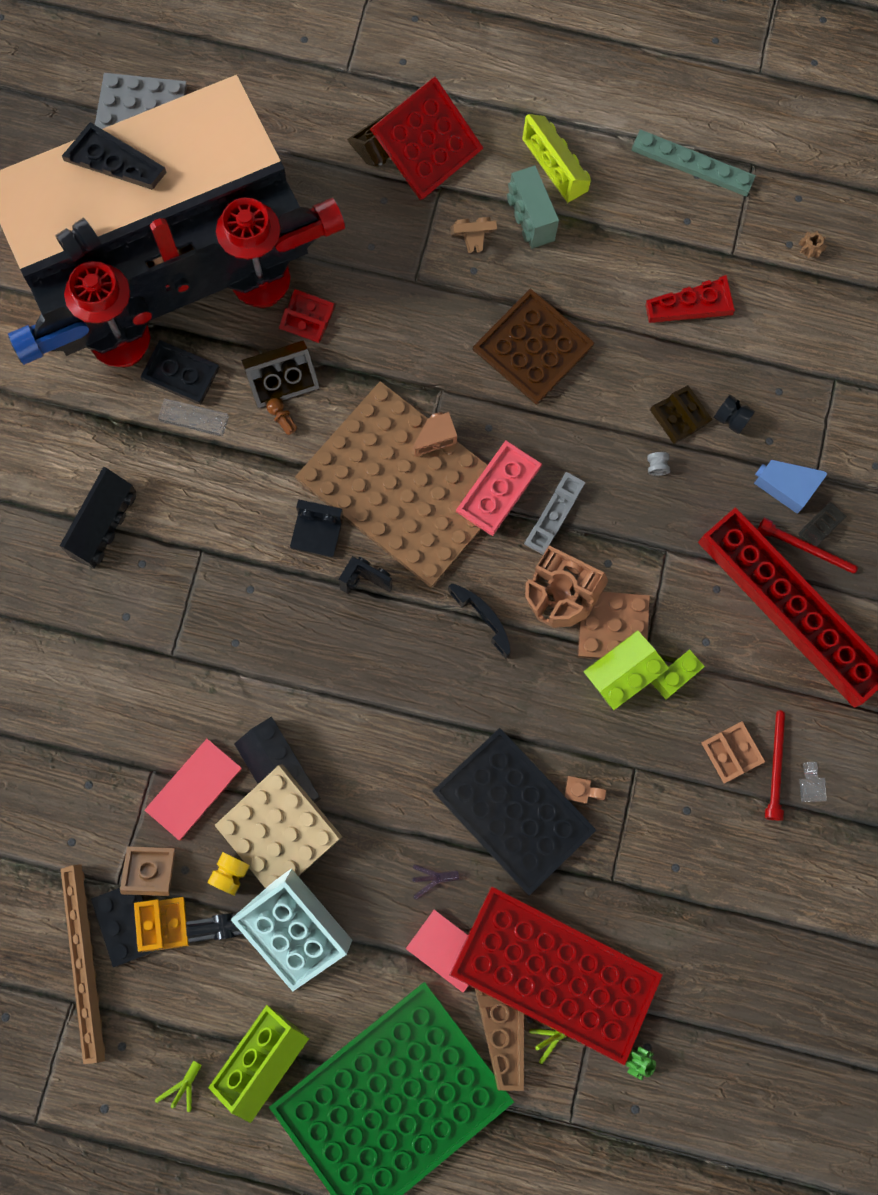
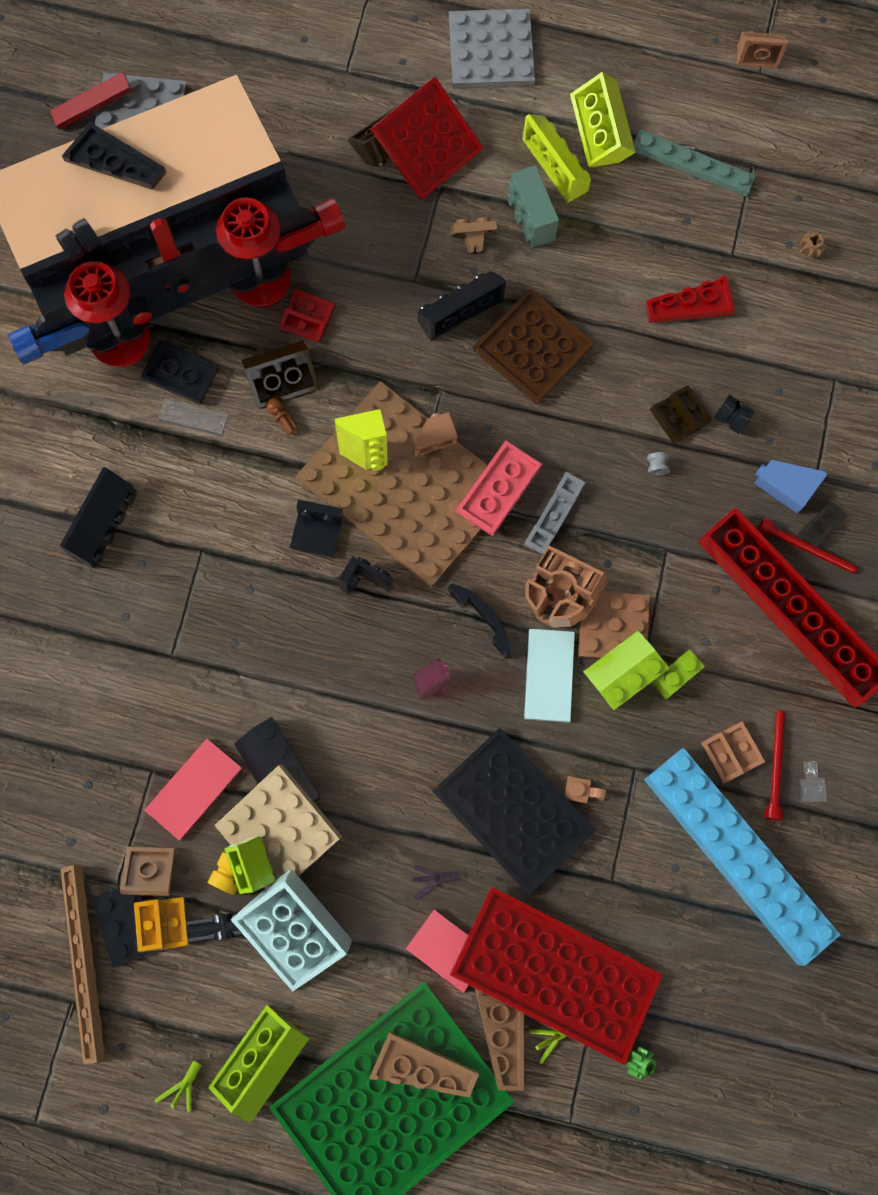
(91, 100): none -> red tile
(250, 865): none -> lime brick
(363, 439): none -> neon yellow slope
(419, 1066): none -> medium nougat wing
(432, 679): none -> clear pink slope
(462, 304): none -> black slope
(491, 48): none -> light grey plate
(549, 675): none -> light aqua tile
(602, 121): none -> neon yellow slope
(742, 858): none -> medium azure brick
(761, 49): none -> nougat slope

